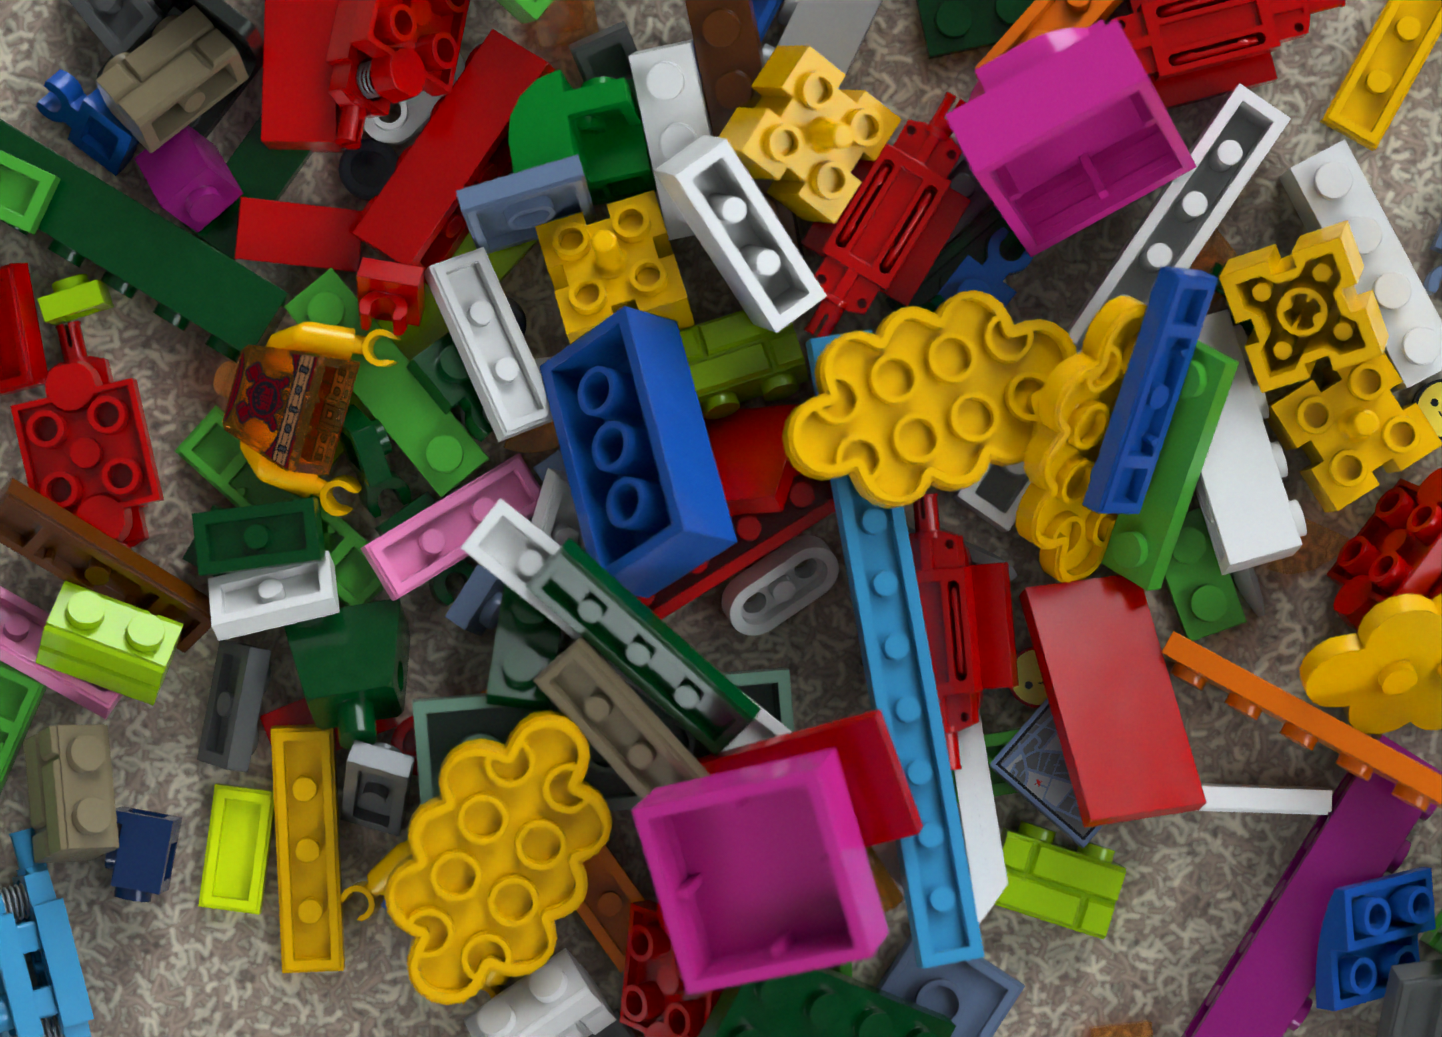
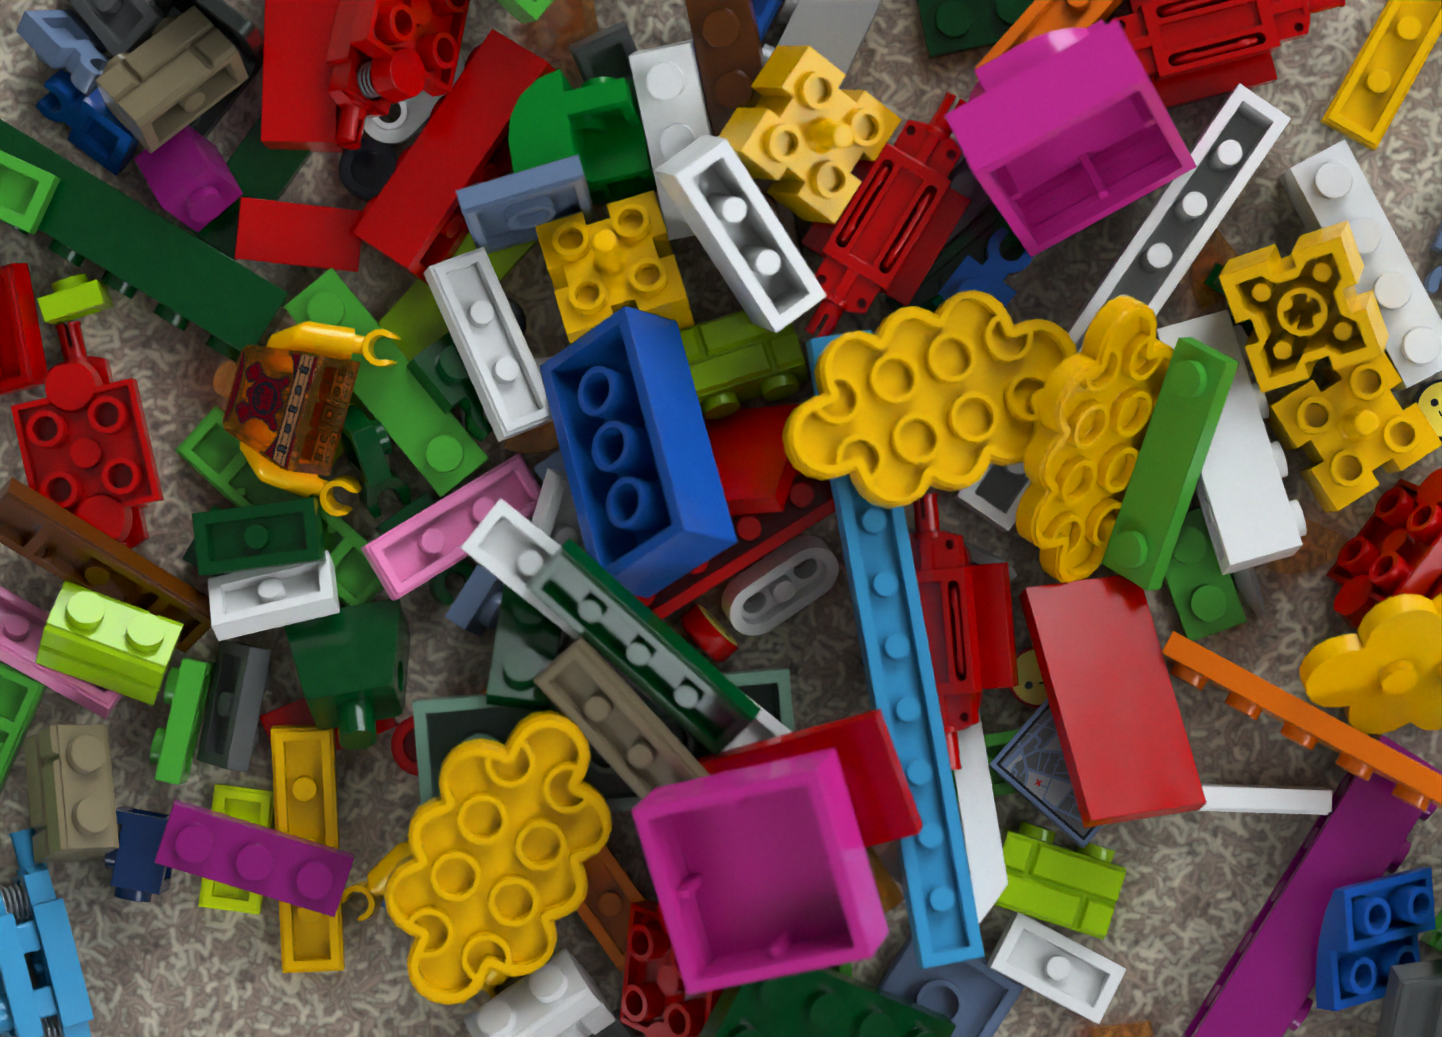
(65, 43): none -> sand blue plate
(176, 744): none -> bright green plate
(254, 858): none -> magenta plate
(377, 787): dark grey plate -> none
(390, 294): red tile -> none
(709, 633): none -> red tile
(1056, 967): none -> white plate
(1150, 390): blue plate -> none

